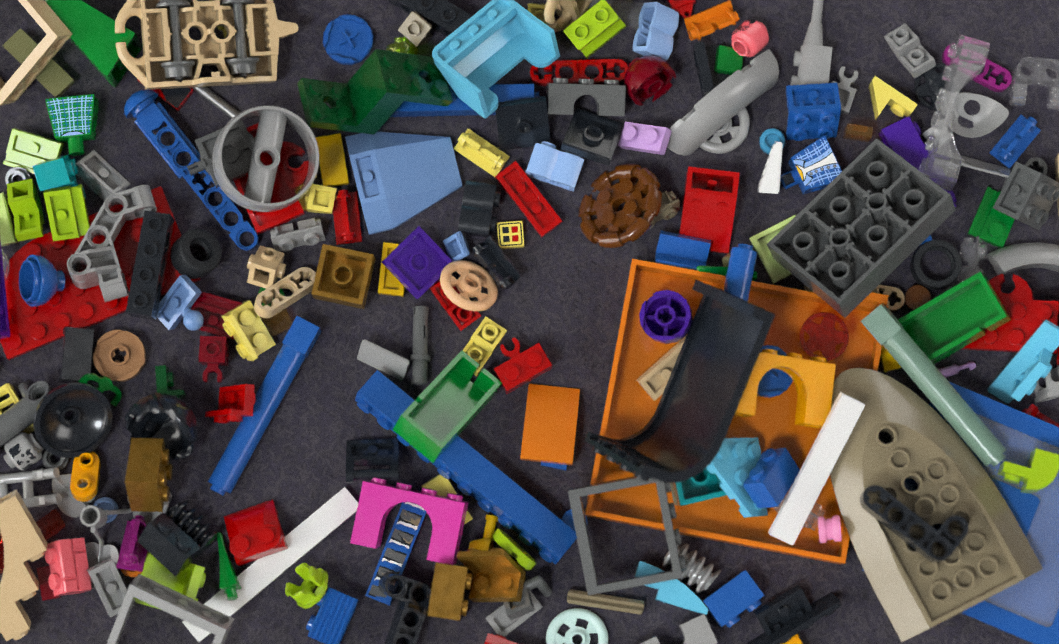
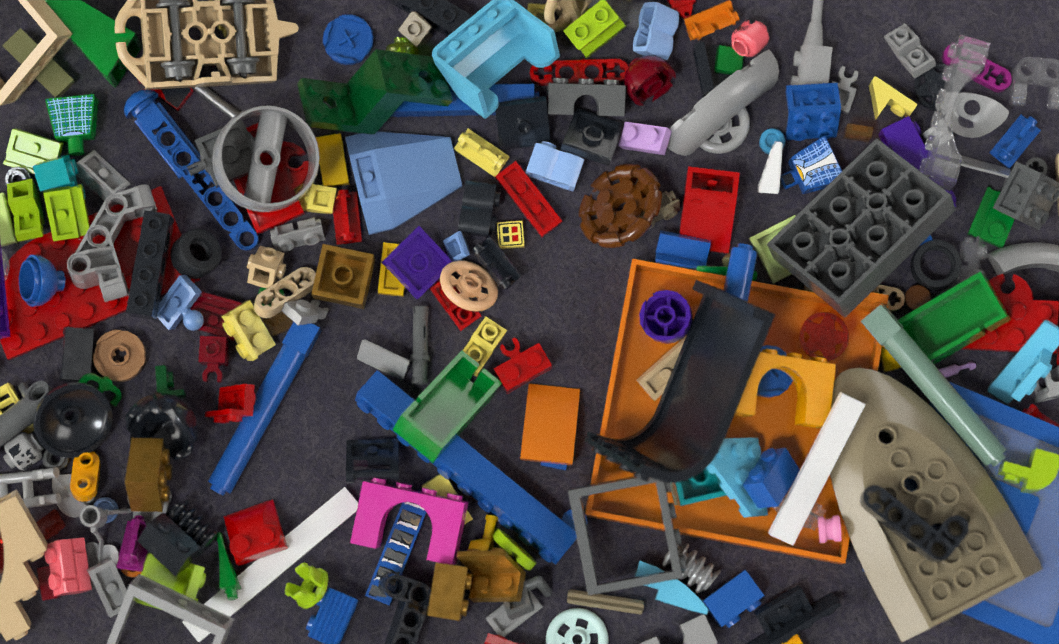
(304, 312): none -> light grey plate

